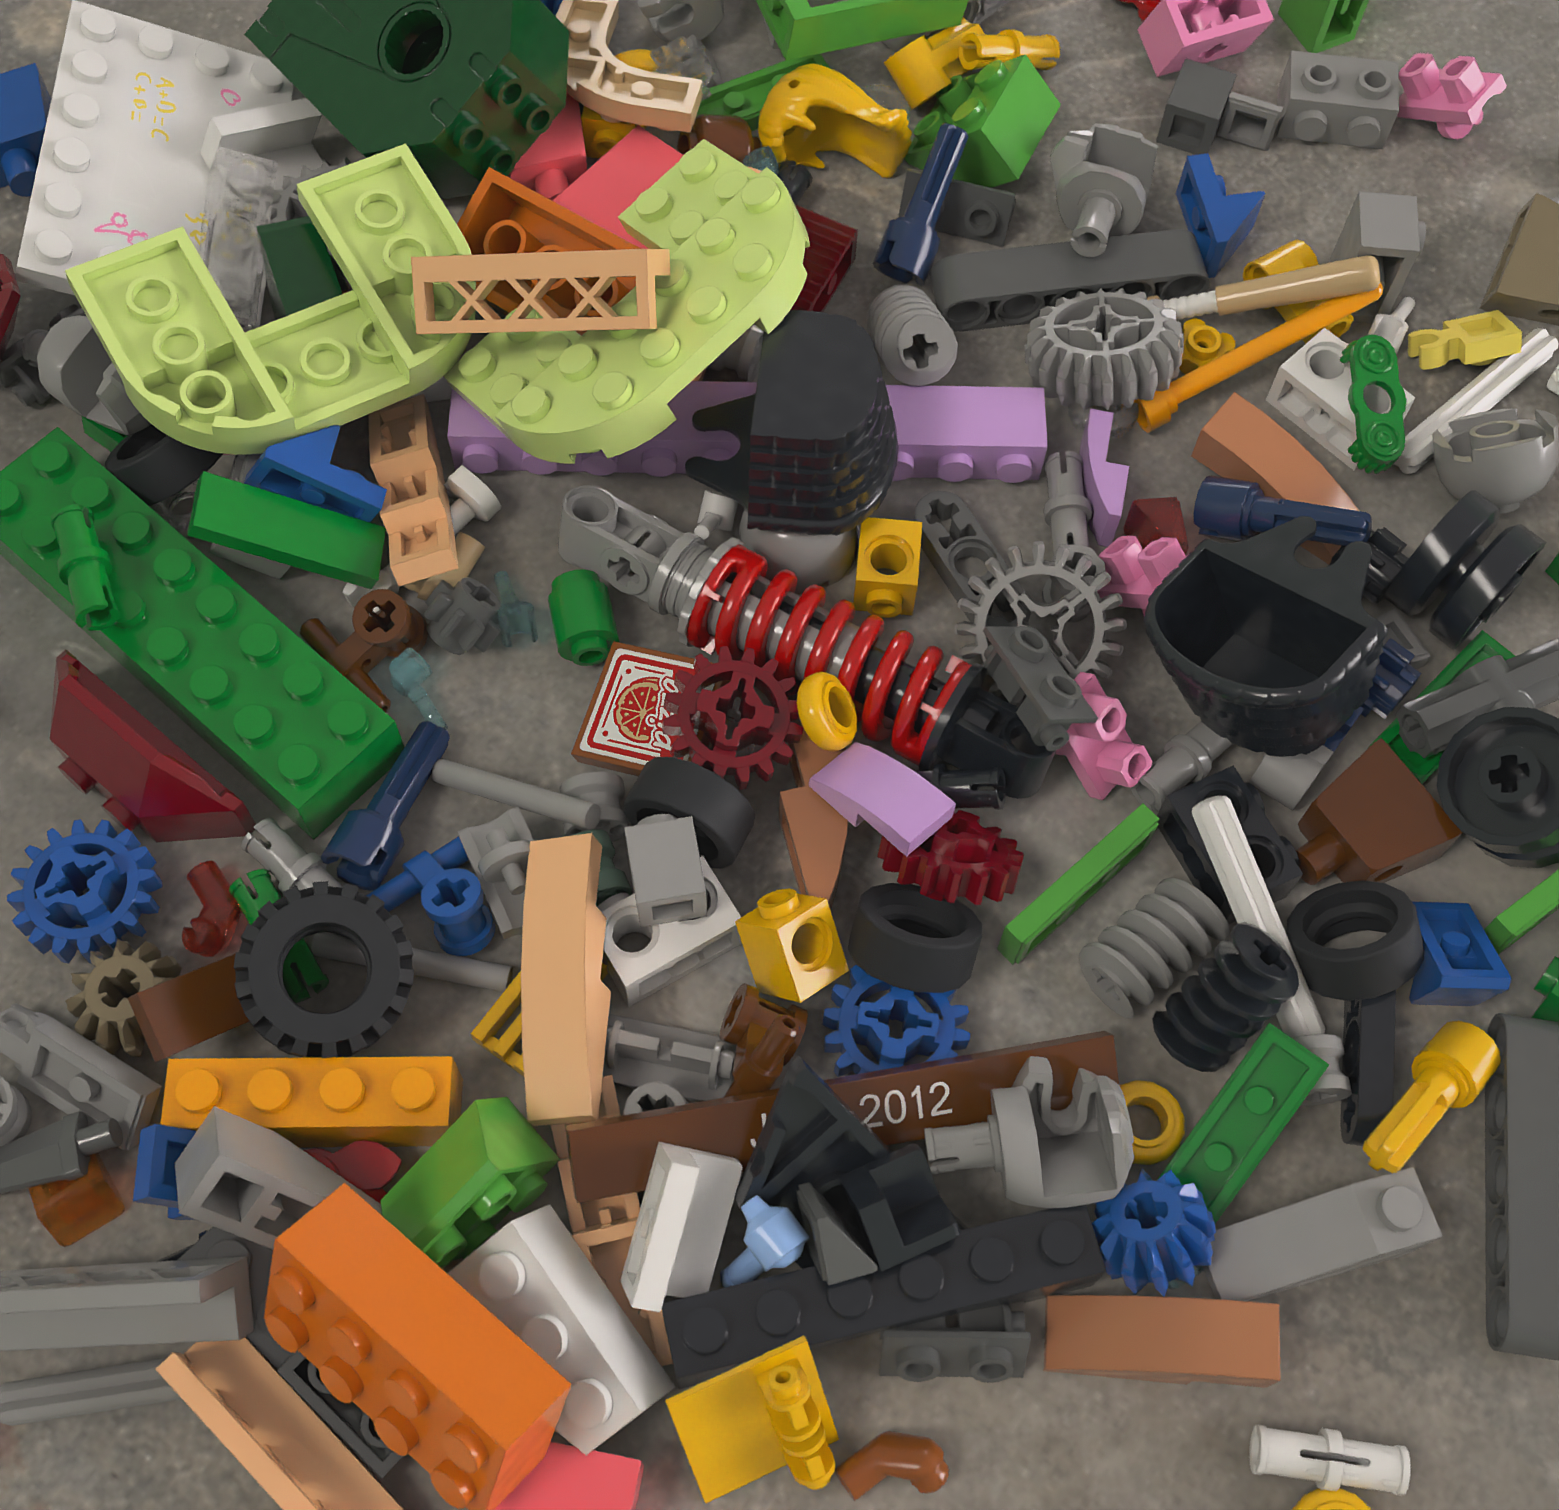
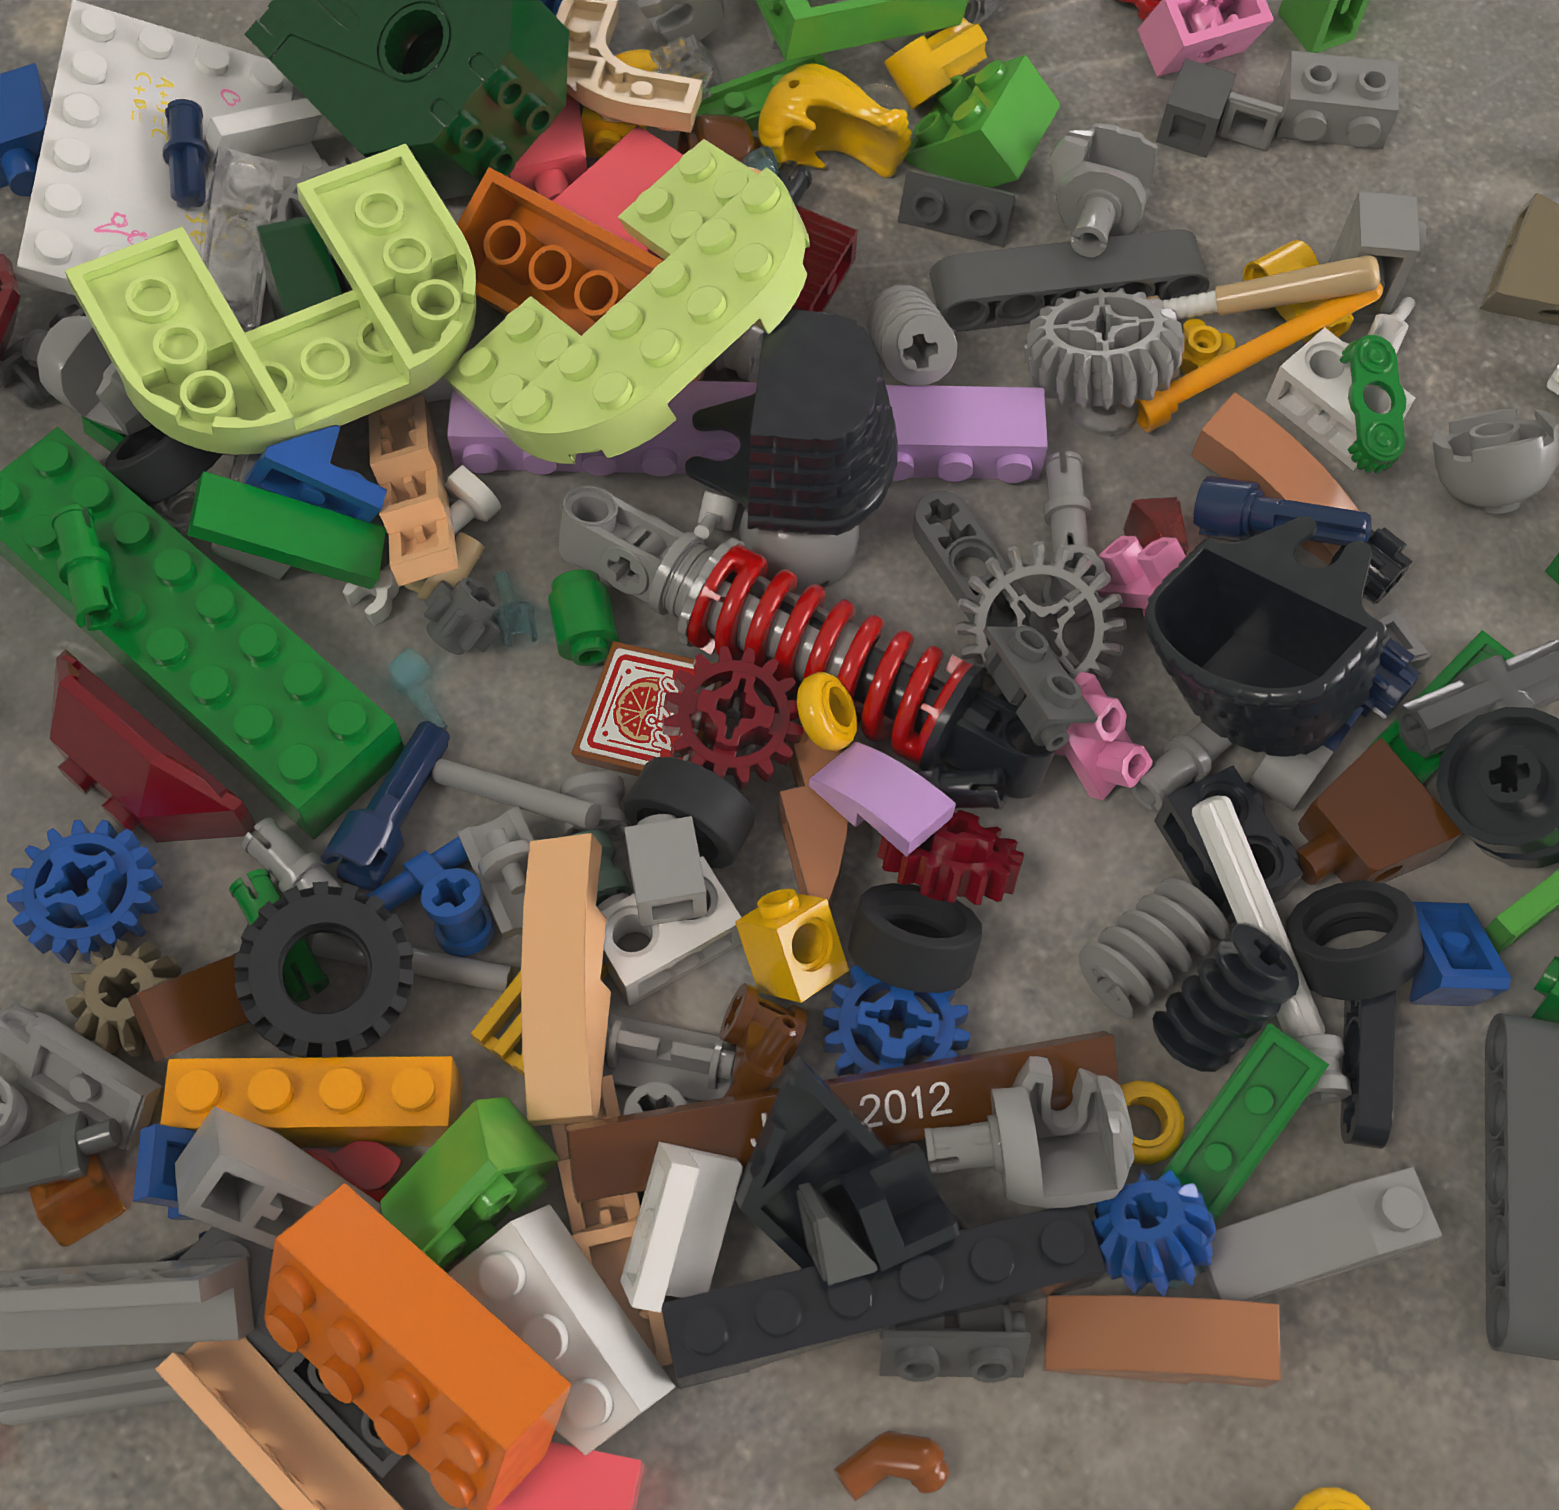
(186, 153): none -> dark blue axle
(219, 915): clear red arm -> none
(370, 641): reddish brown piece -> none
(548, 267): light nougat fence -> none
(757, 1422): yellow hinge -> none
(772, 1241): light blue piece -> none
(891, 546): yellow brick -> none
(910, 240): dark blue piece -> none
(1007, 46): yellow pin -> none
(1078, 885): bright green tile -> none
(1102, 481): lavender slope -> none
(1213, 217): blue slope -> none
(1377, 1465): white pin -> none
(1446, 1075): yellow piece -> none
(1448, 94): bright pink hips -> none
(1470, 575): black wheel -> none
(1471, 339): light yellow plate -> none
(1477, 396): white axle -> none

